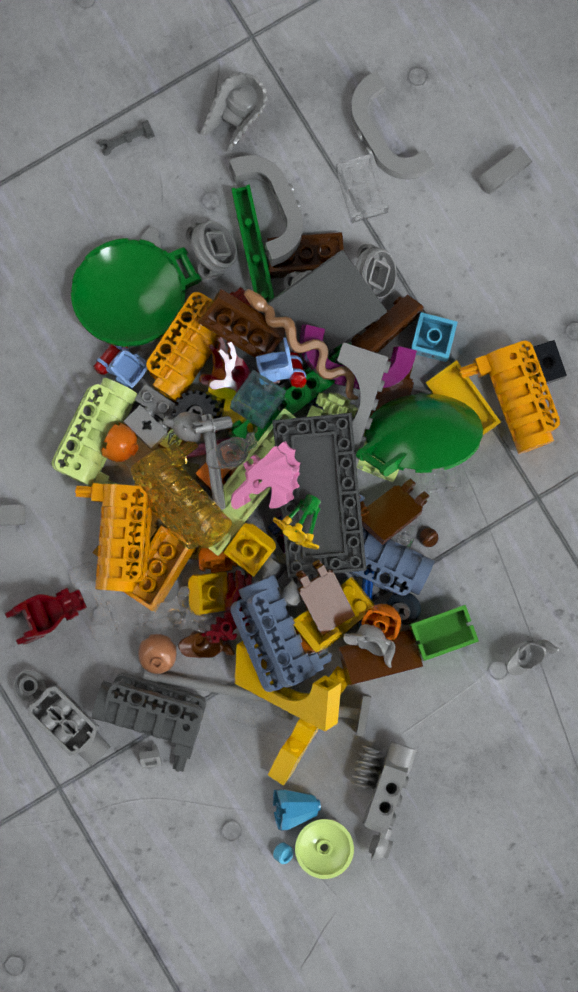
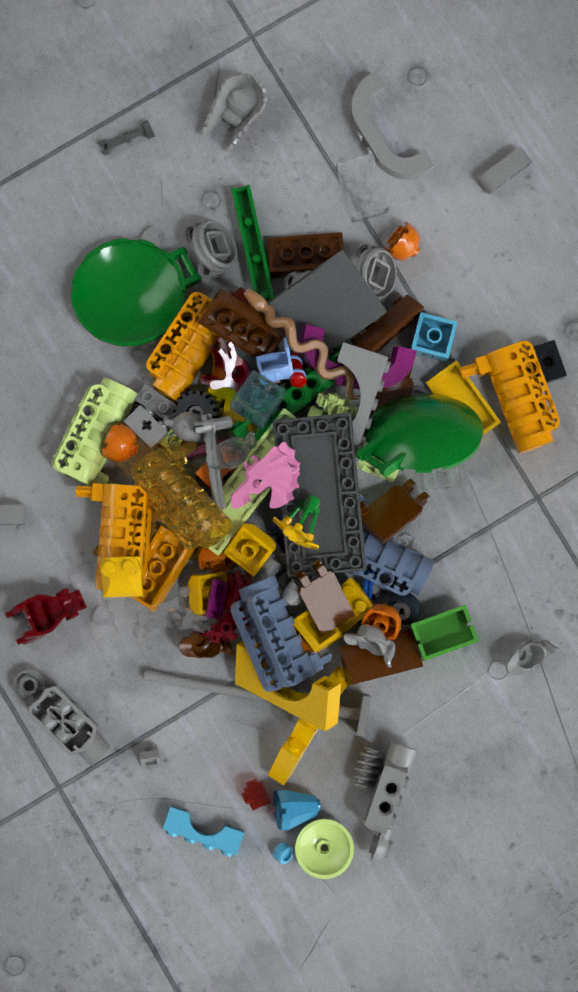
(121, 363): light blue piece -> none
(122, 576): none -> yellow slope
(152, 712): dark grey piece -> none
(157, 654): nougat cylinder -> none
(179, 823): none -> medium azure arch
(216, 598): none -> magenta tile
(255, 794): none -> clear red brick
(262, 169): light grey arch -> none
(404, 242): none -> orange cylinder
(428, 537): reddish brown tile -> none

